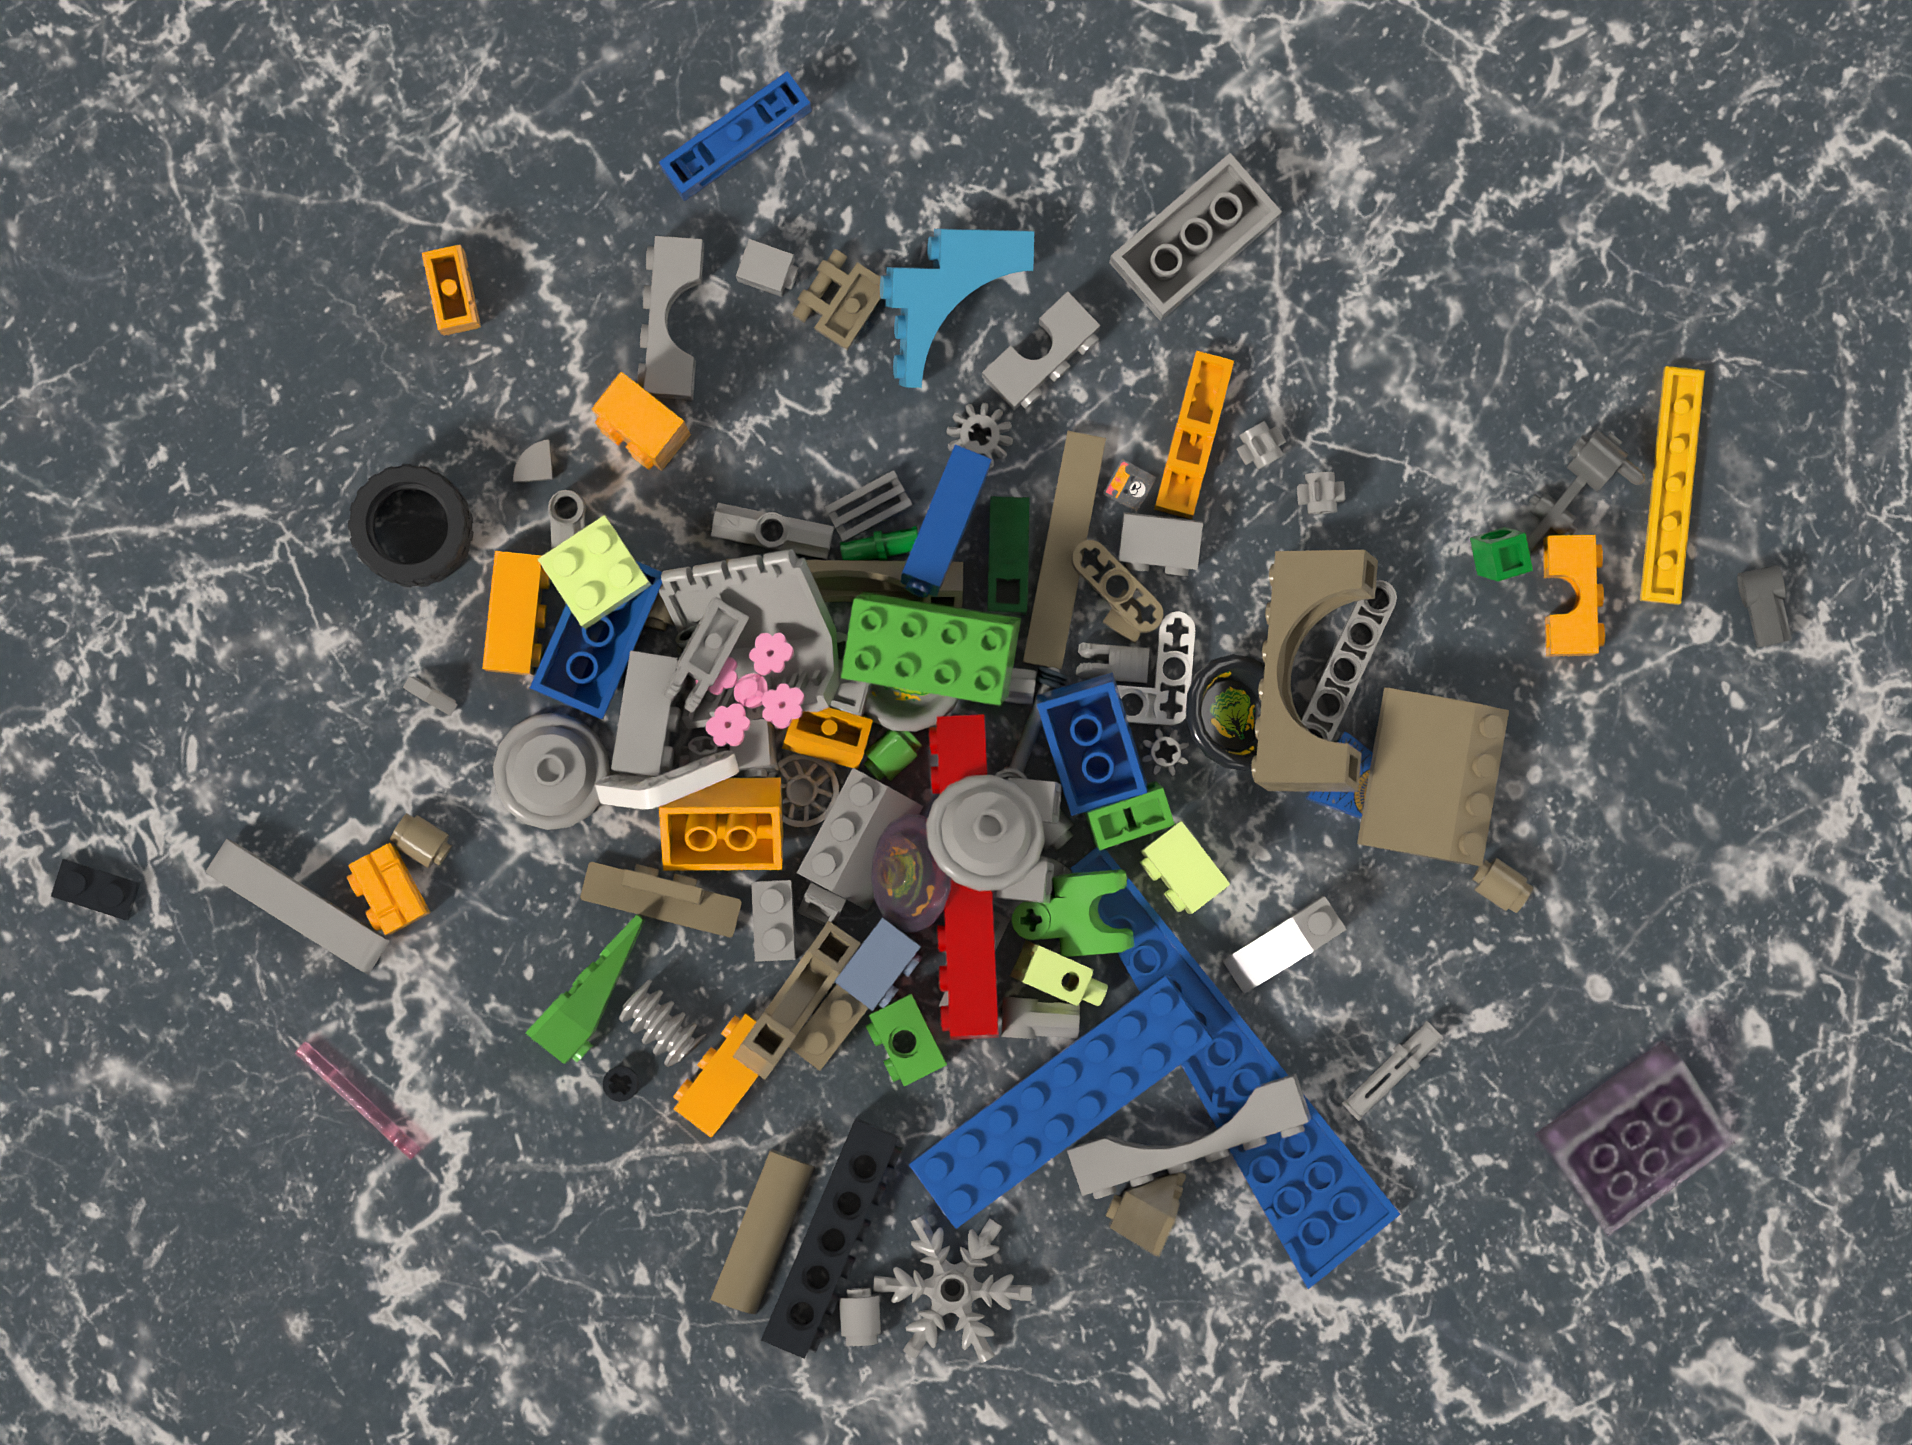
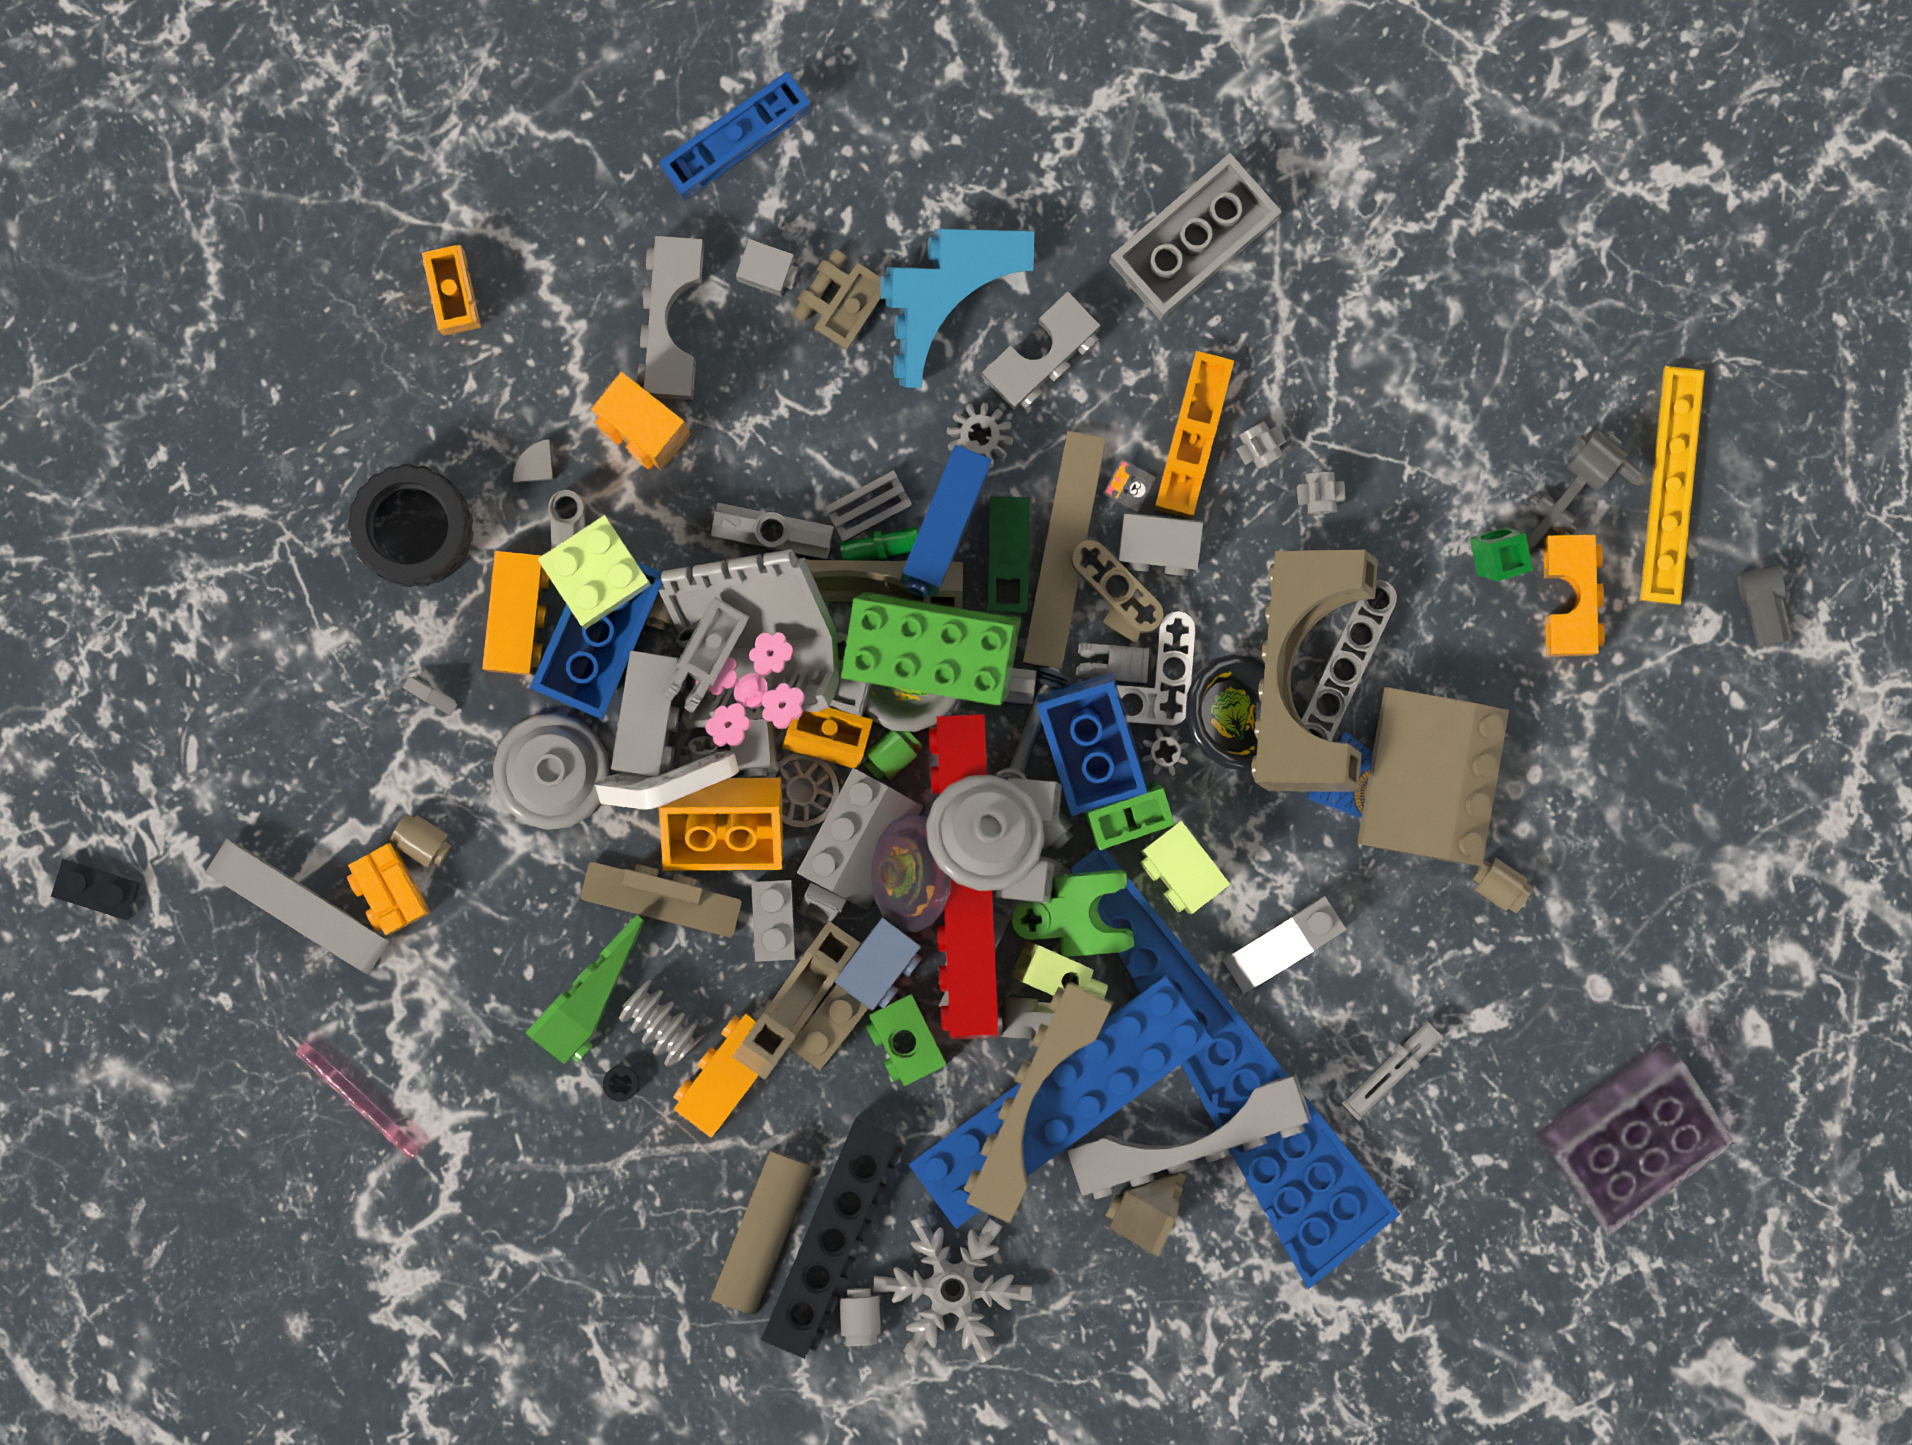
(1004, 1177): none -> dark tan arch

